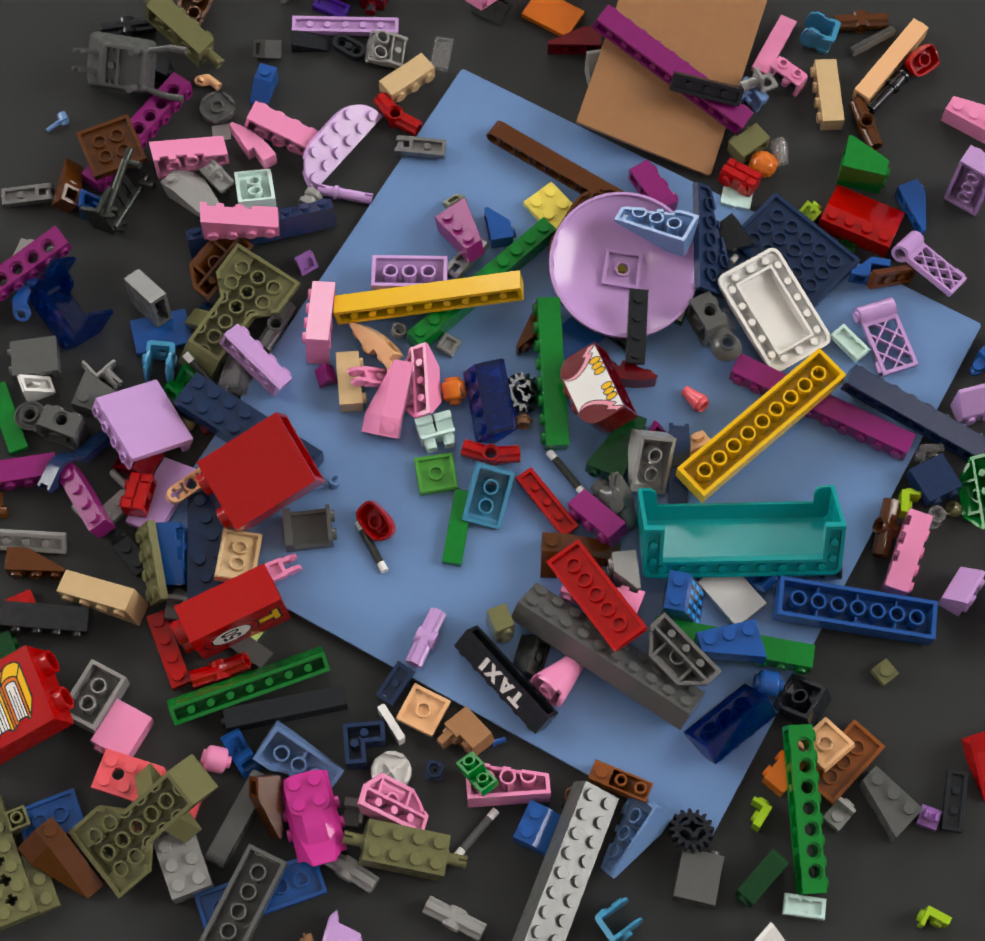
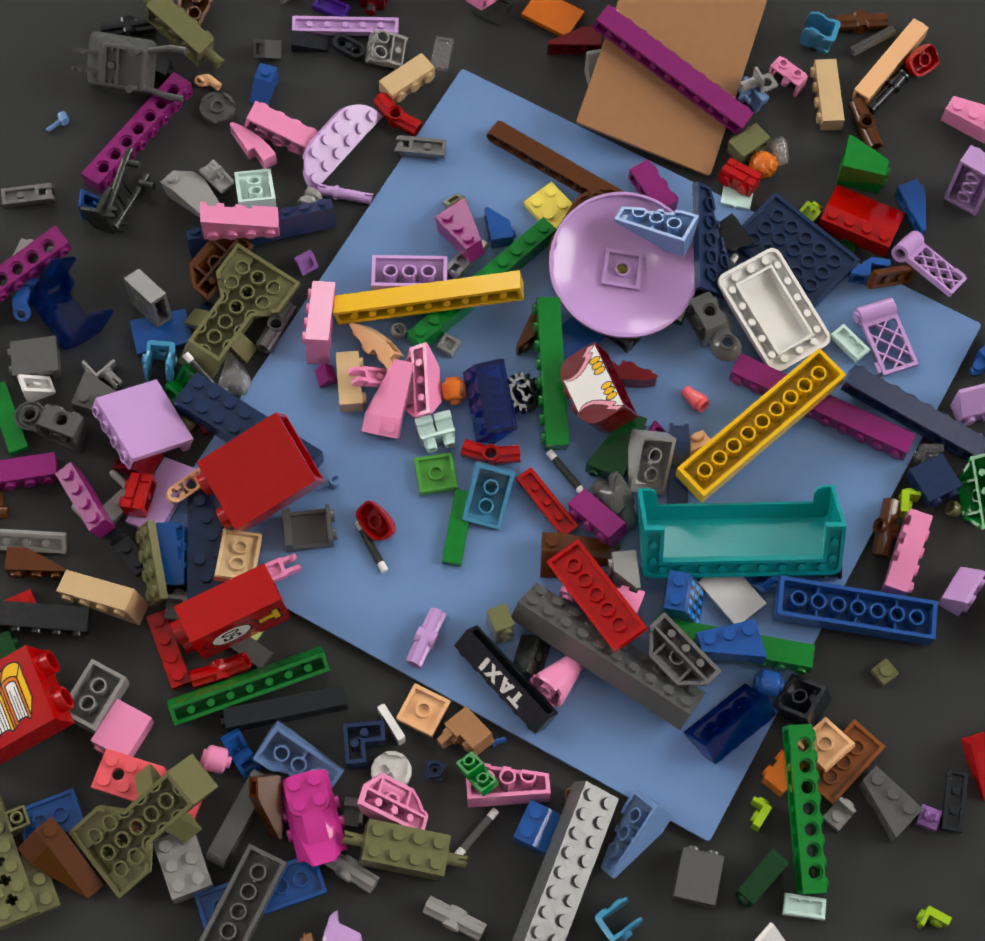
(68, 187): reddish brown slope -> none
(84, 454): dark blue piece -> none
(107, 143): reddish brown plate -> none
(187, 154): bright pink wedge -> none
(222, 130): light grey sticker -> none
(255, 359): lavender slope -> none
(395, 683): dark blue plate -> none
(523, 421): medium nougat plate -> none
(619, 782): dark orange slope -> none
(636, 326): black plate -> none
(693, 829): black gear -> none
(706, 88): black plate -> none
(774, 44): bright pink tile -> none
(940, 514): clear bush -> none

